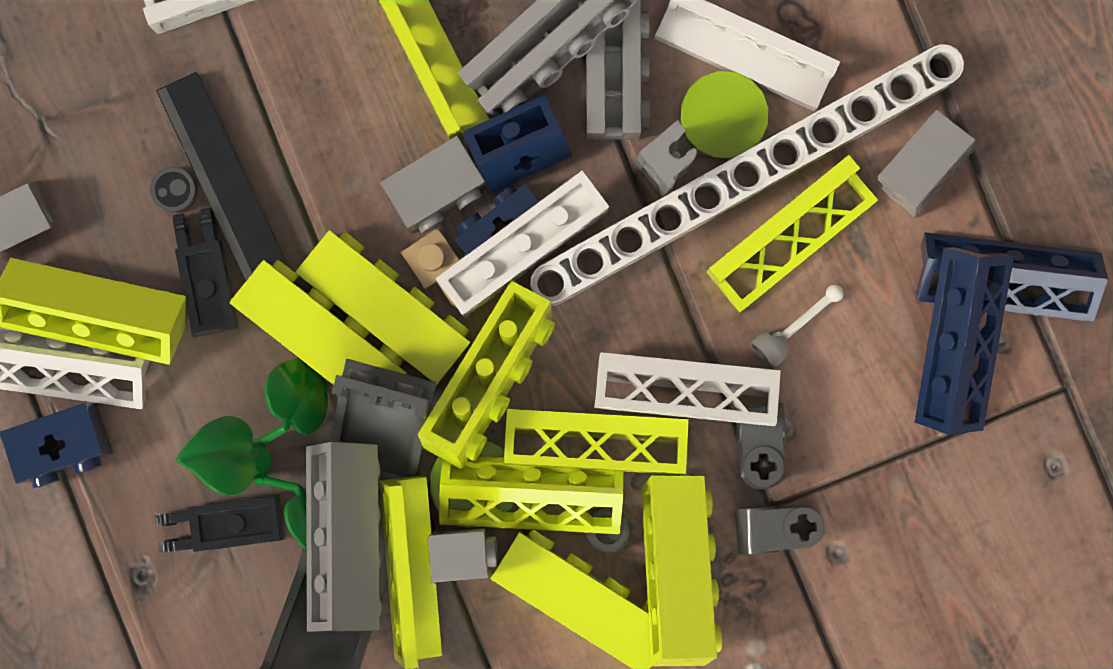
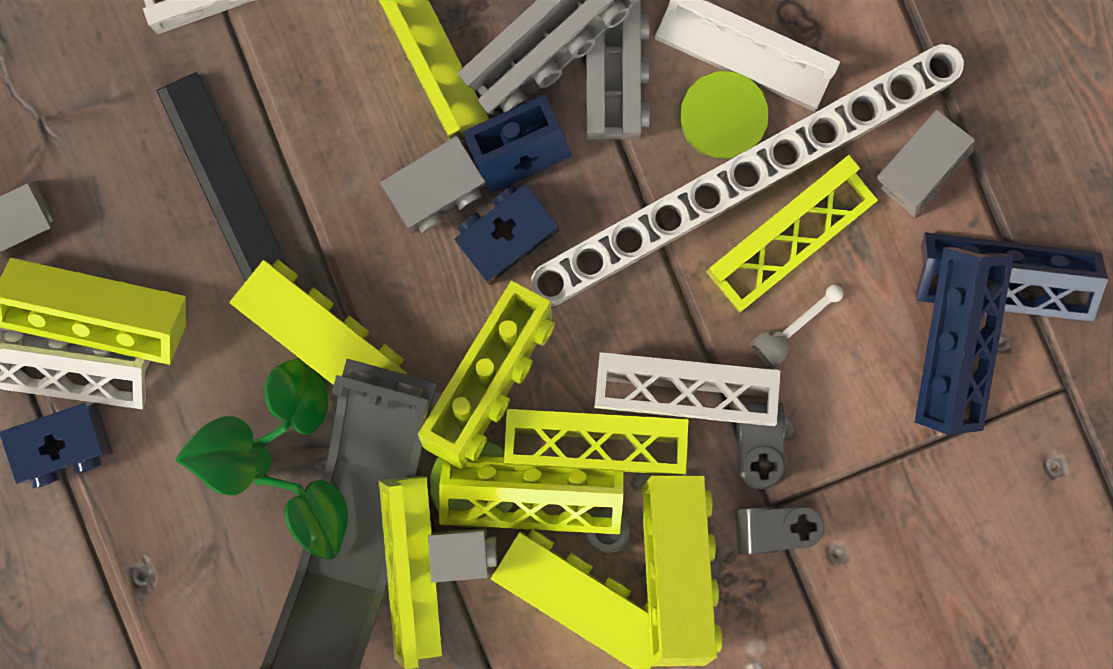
(173, 190): tile -> none
(204, 277): black hinge -> none
(226, 524): black hinge -> none
(342, 537): light grey brick -> none
(384, 307): neon yellow brick -> none
(430, 258): tan plate -> none
(523, 244): white fence -> none
(661, 162): light grey hinge -> none

